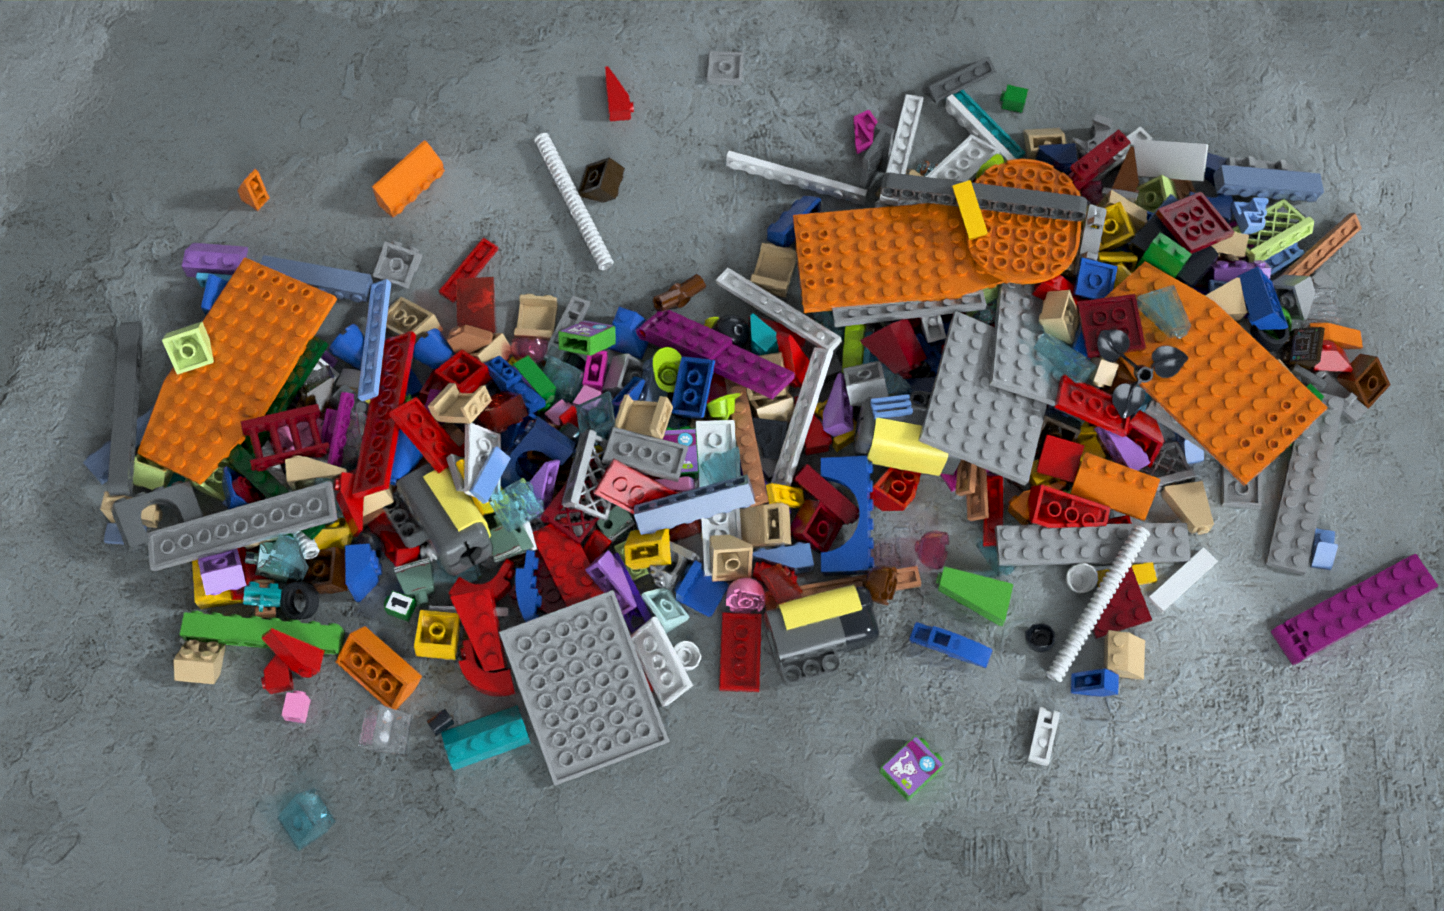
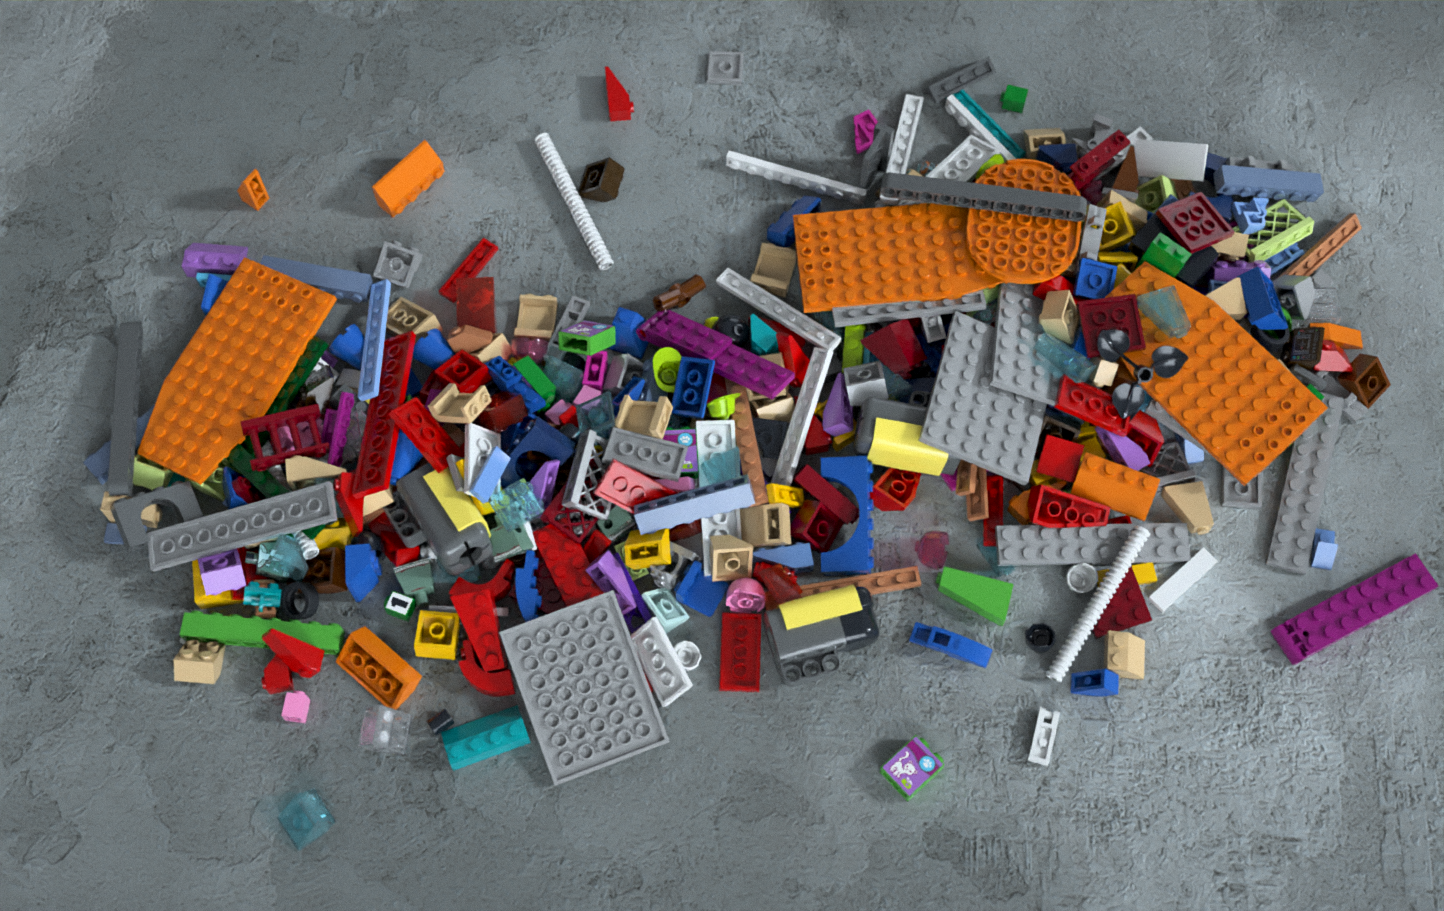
(188, 347): yellowish green slope -> none
(881, 583): reddish brown cylinder -> none
(904, 399): medium blue tile -> none
(969, 210): yellow tile -> none

